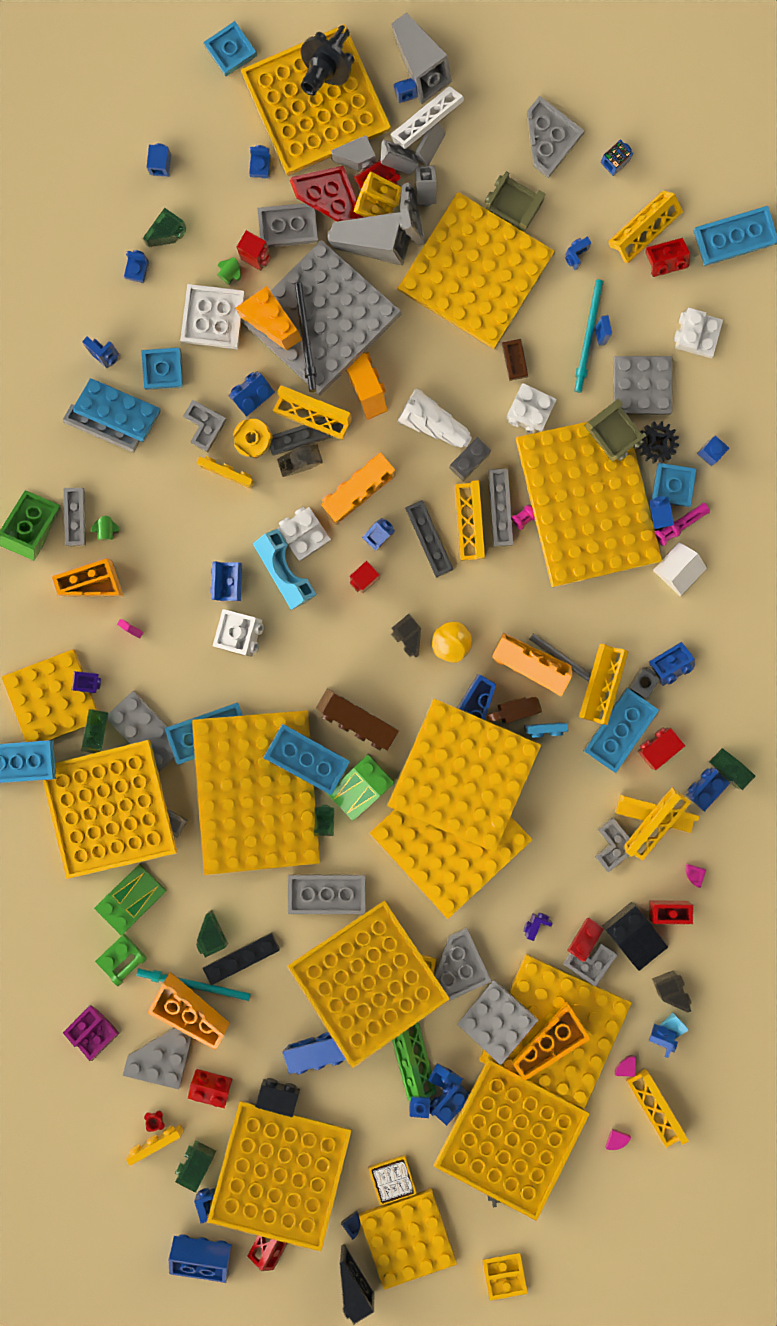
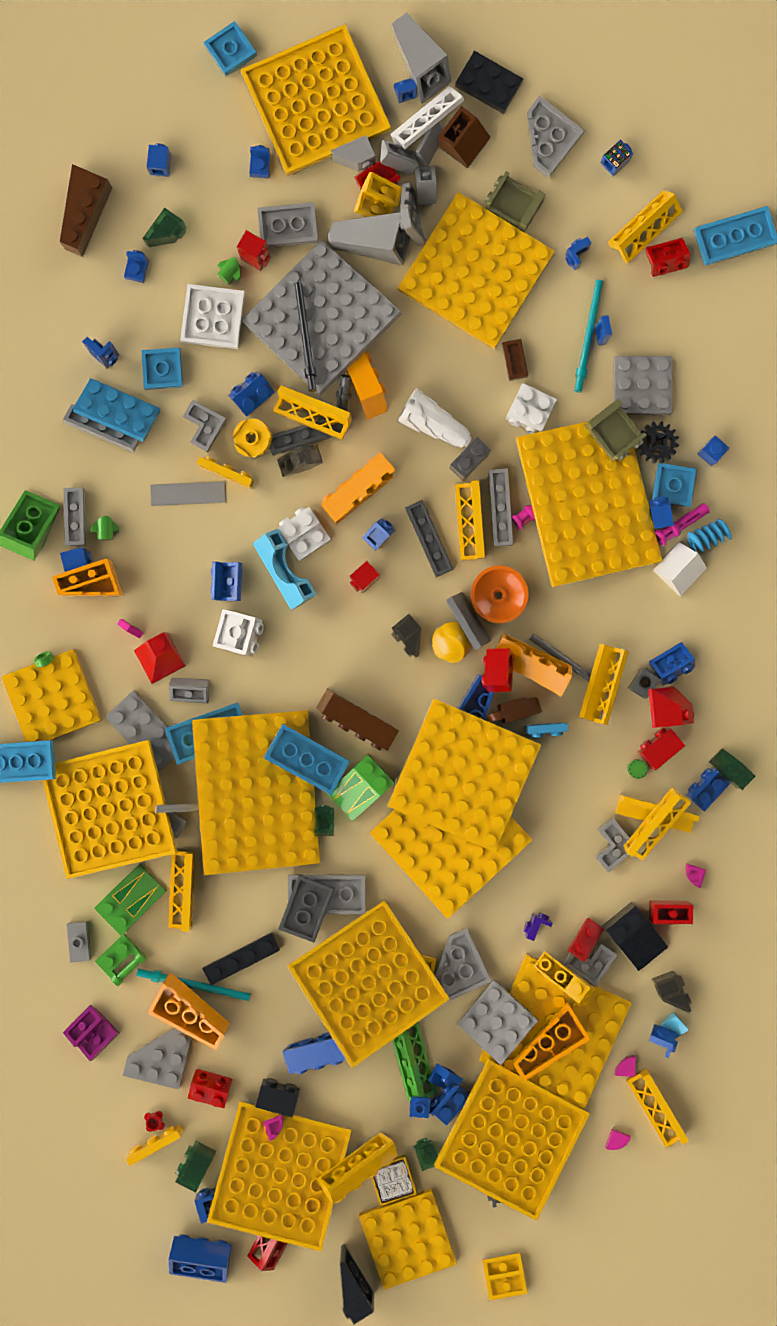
(43, 659): none -> bright green tile
(75, 558): none -> blue brick
(78, 941): none -> light grey plate
(83, 208): none -> reddish brown wedge
(86, 682): dark purple bracket -> none
(94, 731): clear green slope -> none
(159, 657): none -> red slope
(176, 808): none -> light grey bar
(187, 493): none -> light grey sticker
(187, 892): none -> yellow fence
(189, 690): none -> light grey slope
(211, 937): clear green slope -> none
(269, 317): light orange wedge -> none
(273, 1126): none -> dark pink tile
(306, 908): none -> dark grey tile
(325, 61): black piece -> none
(327, 192): red plate -> none
(343, 393): none -> dark grey pin
(352, 1224): dark blue tile -> none
(358, 1167): none -> yellow slope
(426, 1153): none -> clear green bracket
(463, 137): none -> reddish brown slope
(468, 620): none -> dark grey tile
(489, 82): none -> black plate
(498, 670): none -> red brick
(509, 584): none -> orange dish
(564, 978): none -> yellow slope
(625, 727): dark azure plate -> none
(637, 769): none -> bright green tile
(669, 708): none -> red slope
(698, 333): white plate -> none
(708, 534): none -> dark azure piece

